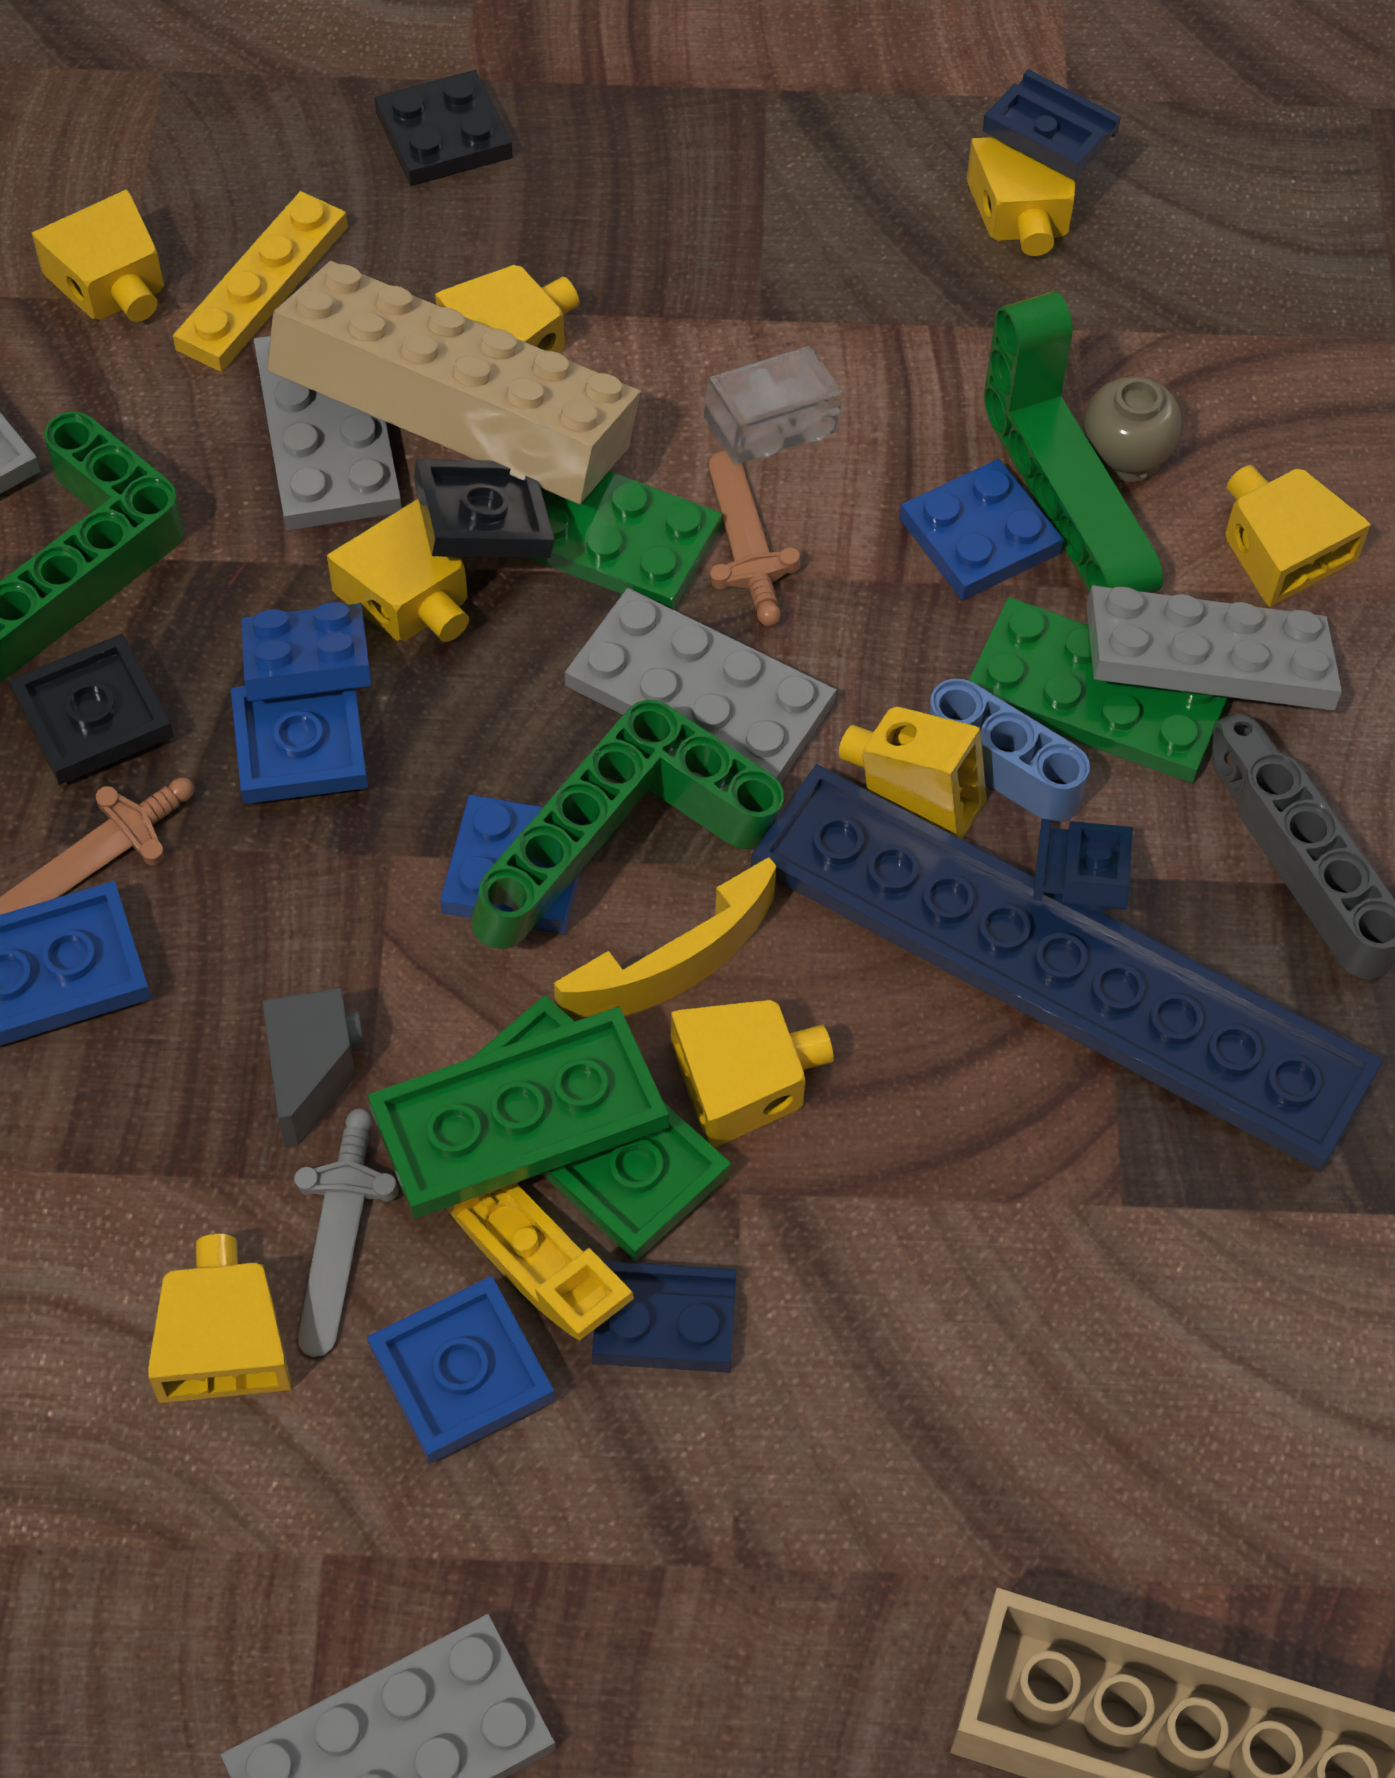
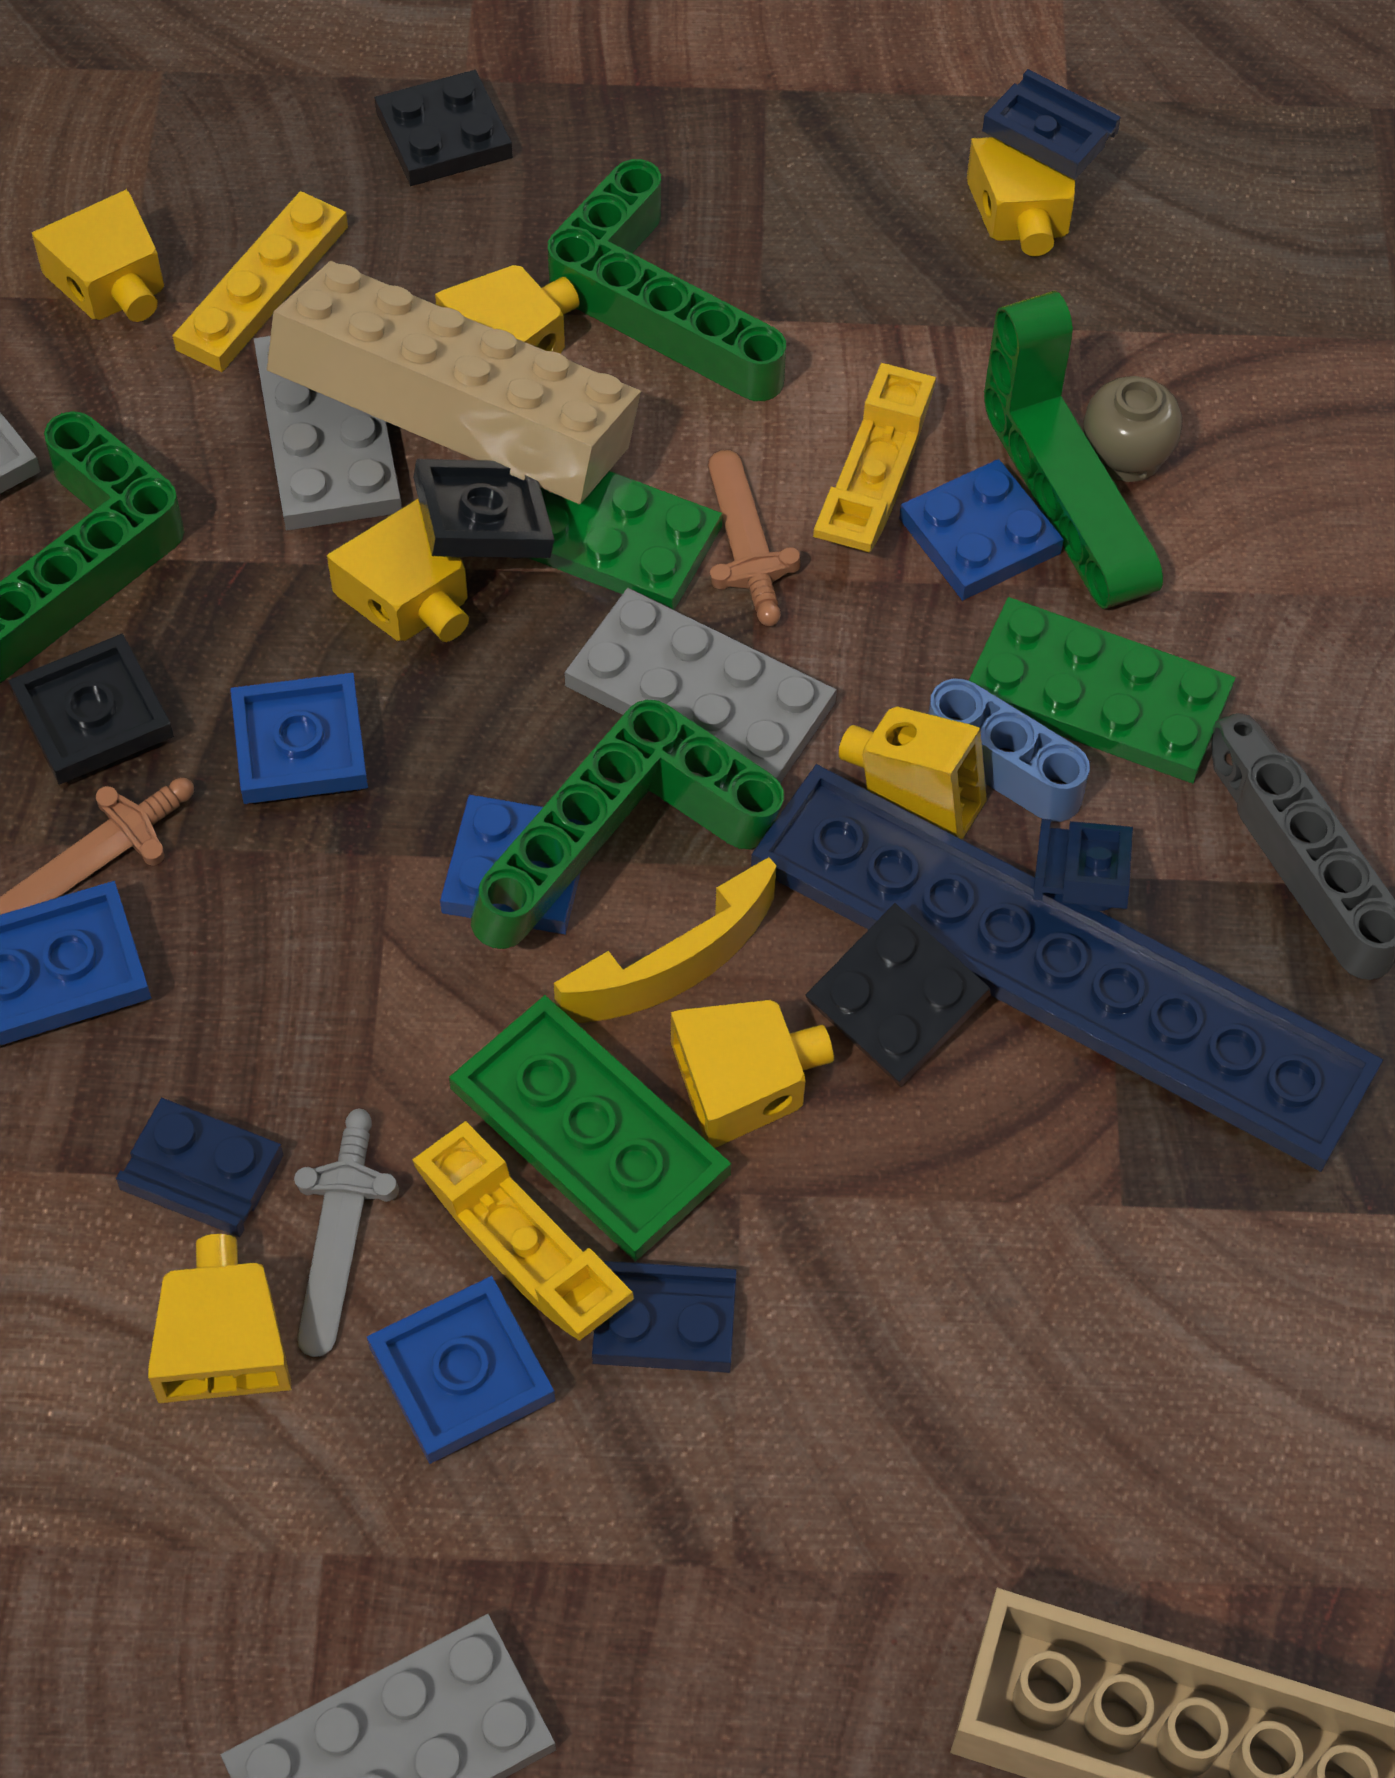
(200, 1167): none -> dark blue plate
(305, 651): blue plate -> none
(310, 1056): dark grey slope -> none
(517, 1112): green plate -> none
(651, 304): none -> green beam
(773, 405): clear brick -> none
(877, 460): none -> yellow slope
(898, 994): none -> black plate
(1212, 647): light grey plate -> none
(1290, 531): yellow torso -> none

